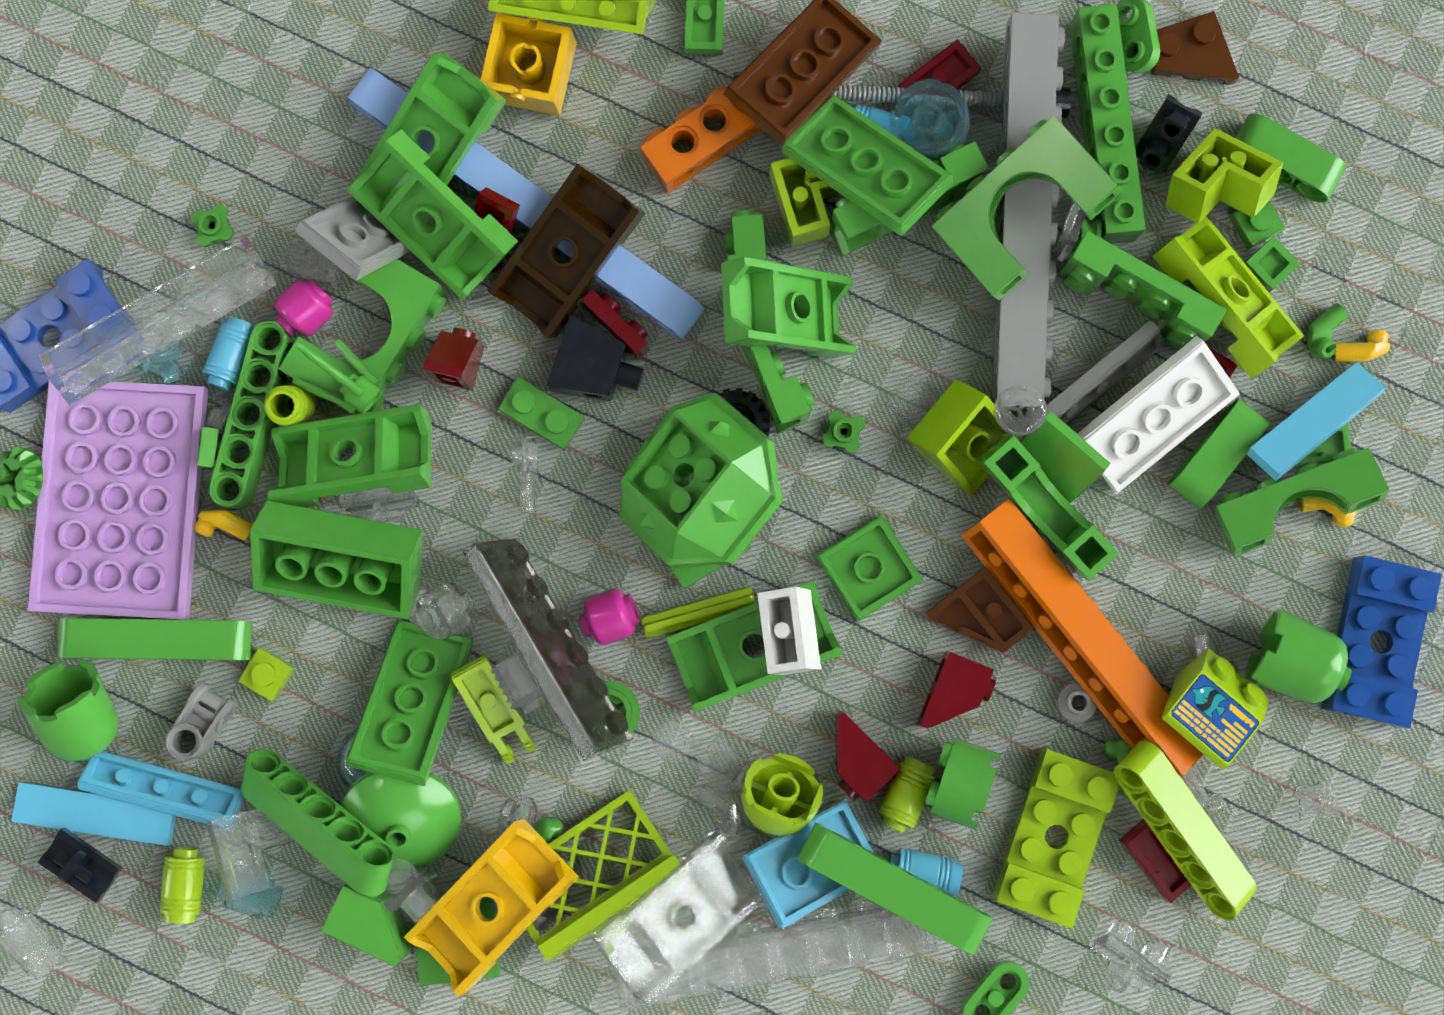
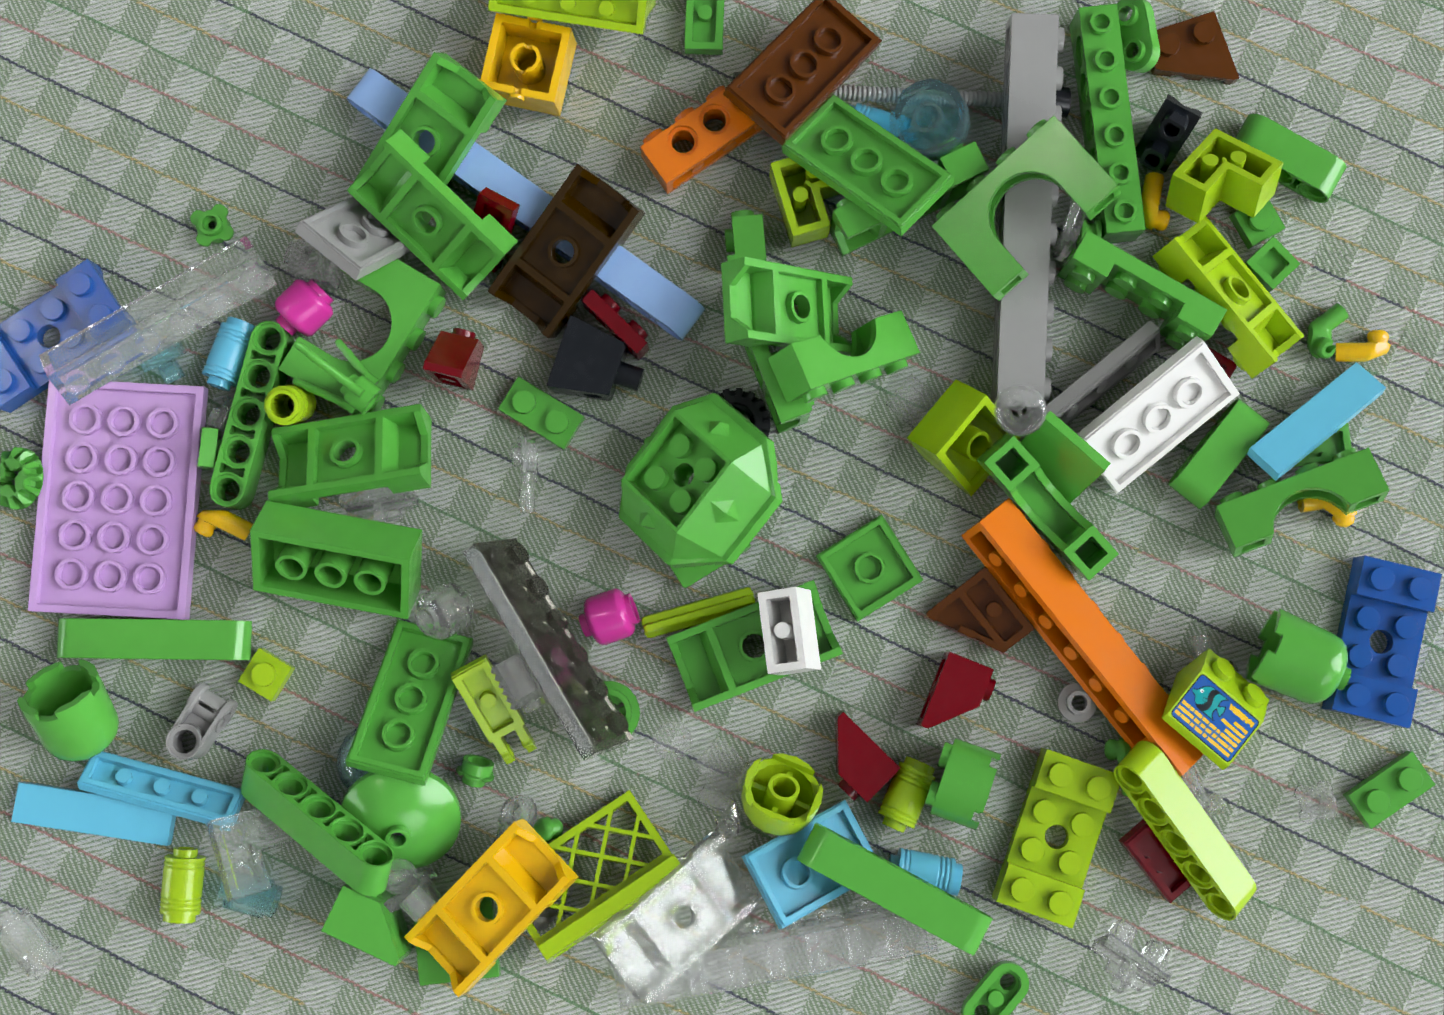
(80, 865): black hips -> none
(476, 770): none -> bright green plate
(813, 366): none -> bright green arch
(835, 438): bright green plate -> none
(950, 66): dark red plate -> none
(1151, 199): none -> yellow arm
(1389, 789): none -> bright green plate

